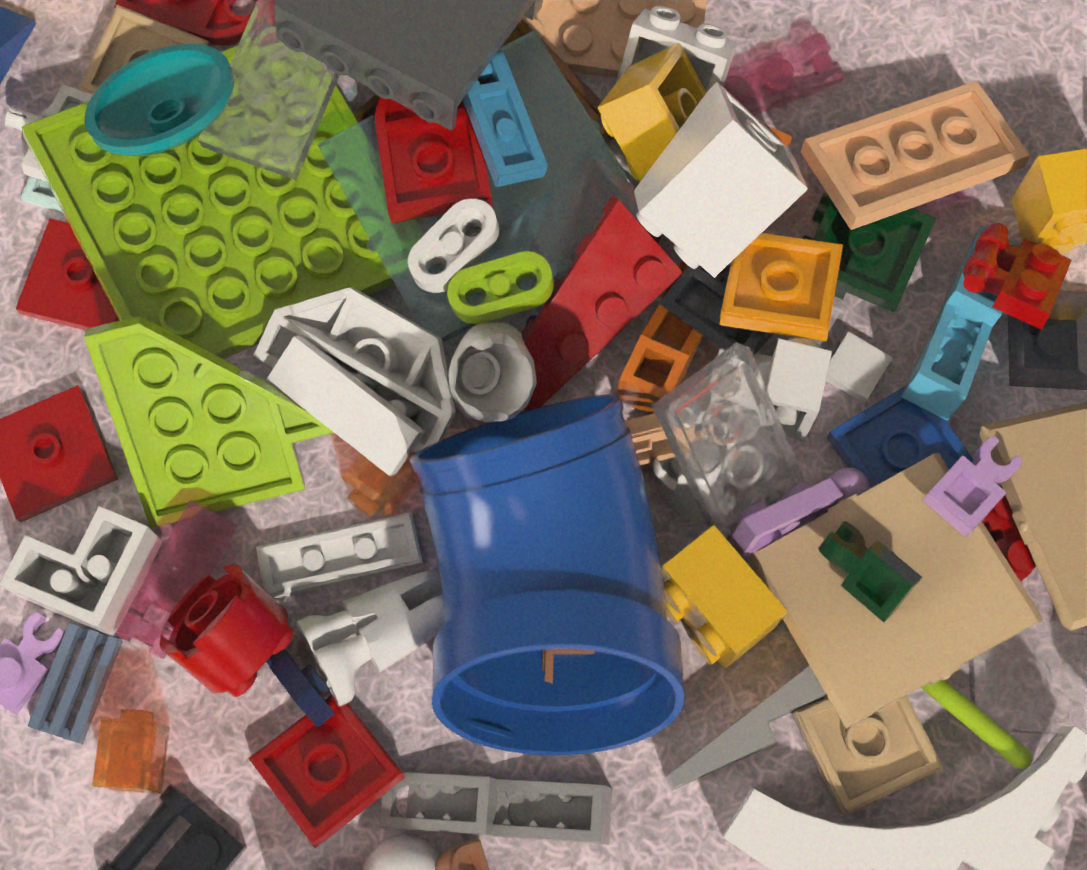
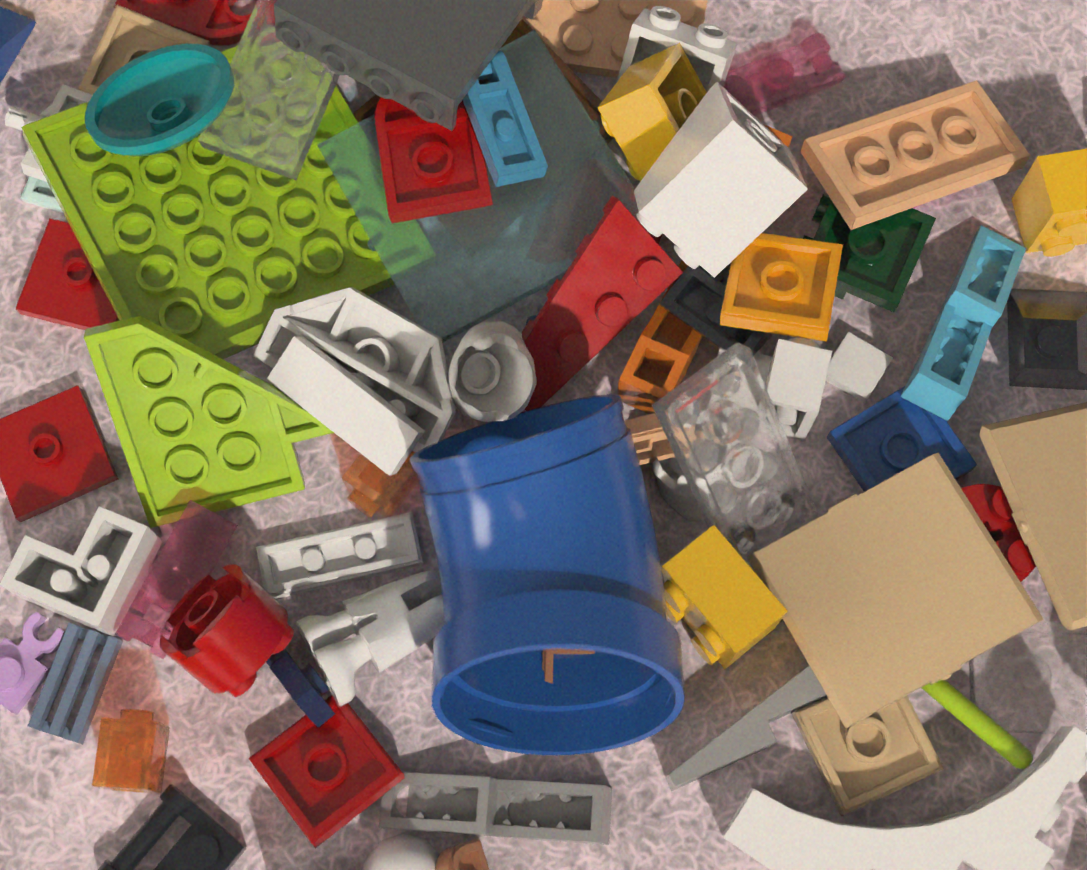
(449, 244): white plate -> none
(500, 284): lime plate -> none
(798, 506): lavender plate -> none
(874, 574): dark green plate -> none
(971, 488): lavender plate -> none
(1021, 277): red plate -> none

